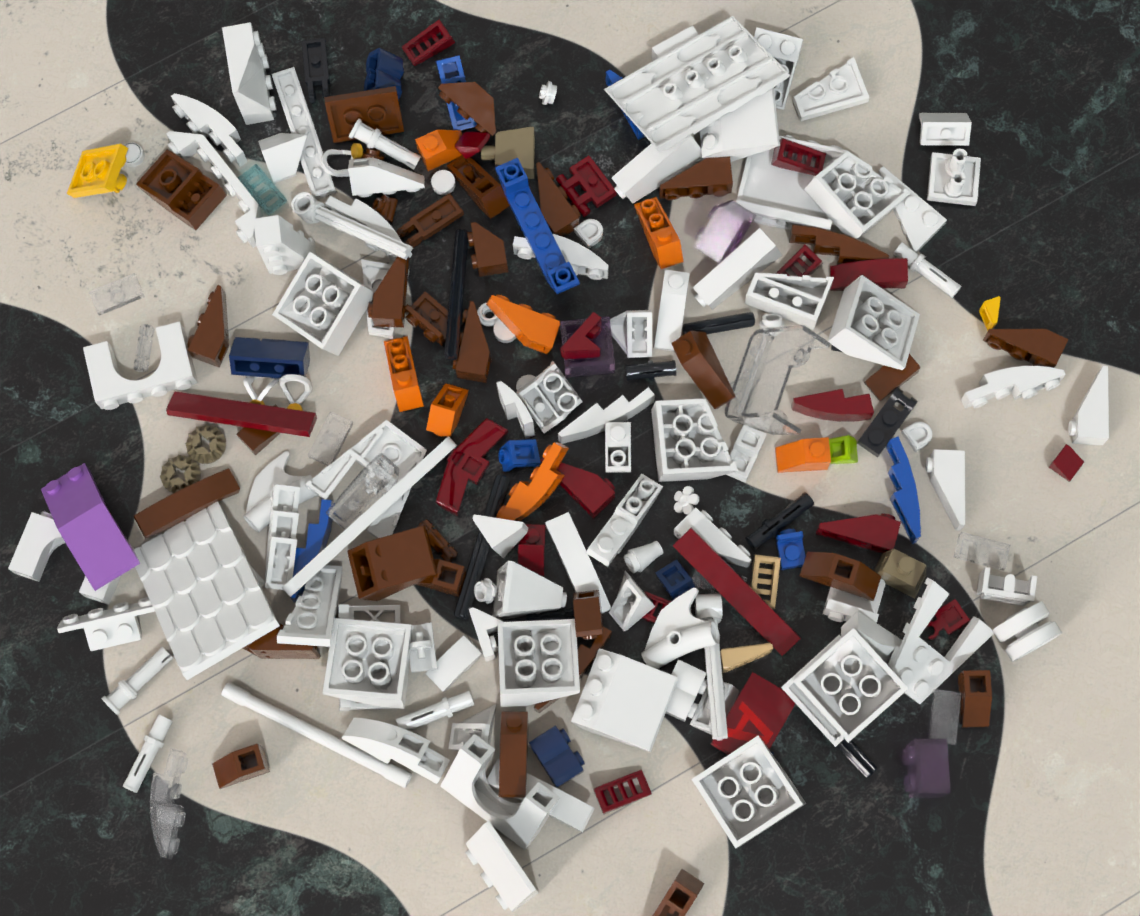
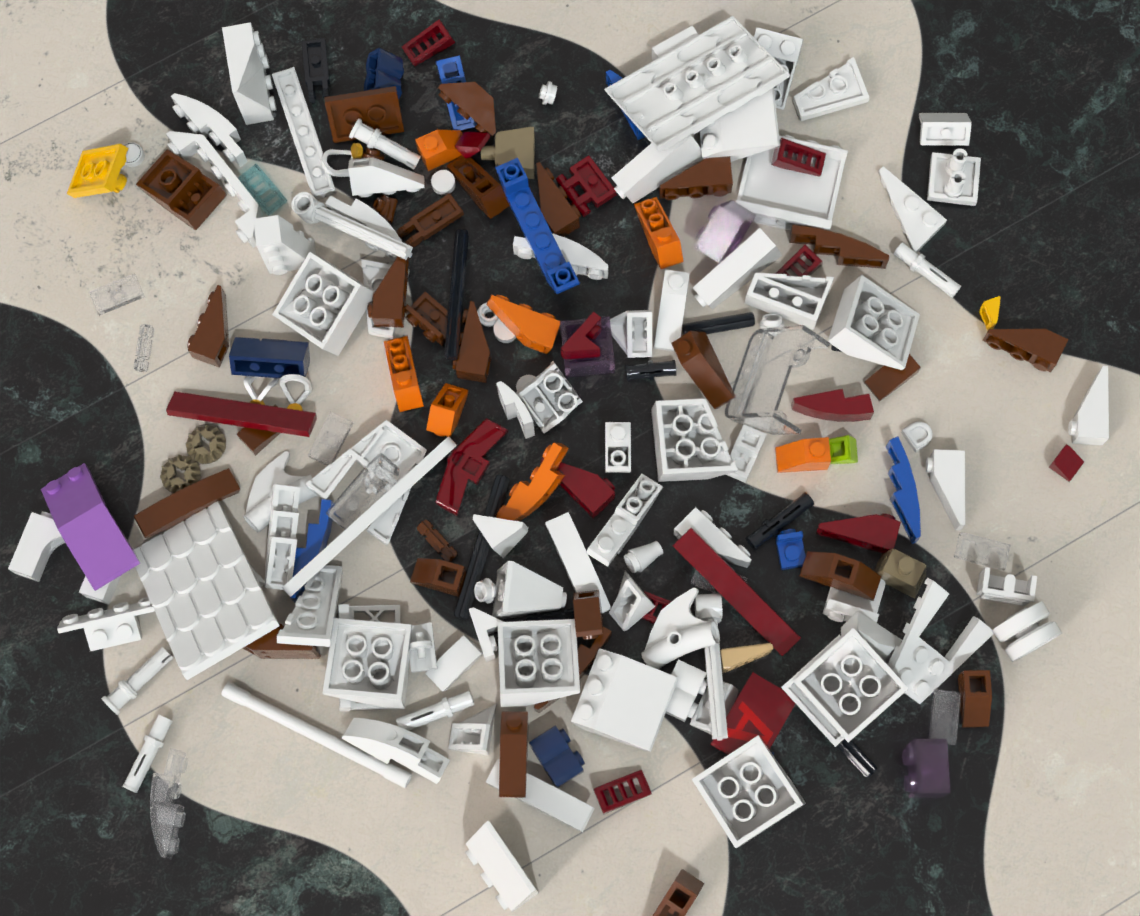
(173, 372): white arch -> none
(241, 766): reddish brown slope -> none
(282, 154): white slope -> none
(391, 563): reddish brown slope -> none
(469, 785): white arch -> none
(489, 251): reddish brown slope -> none
(519, 454): blue bracket -> none
(532, 549): dark red slope -> none
(589, 232): white tile -> none
(594, 419): white slope -> none
(675, 579): dark blue bracket -> none
(685, 500): white plant -> none
(757, 559): tan slope -> none
(854, 194): white wedge -> none
(882, 272): dark red slope -> none
(886, 423): black plate -> none
(949, 618): dark red plate -> none
(1021, 381): white slope -> none

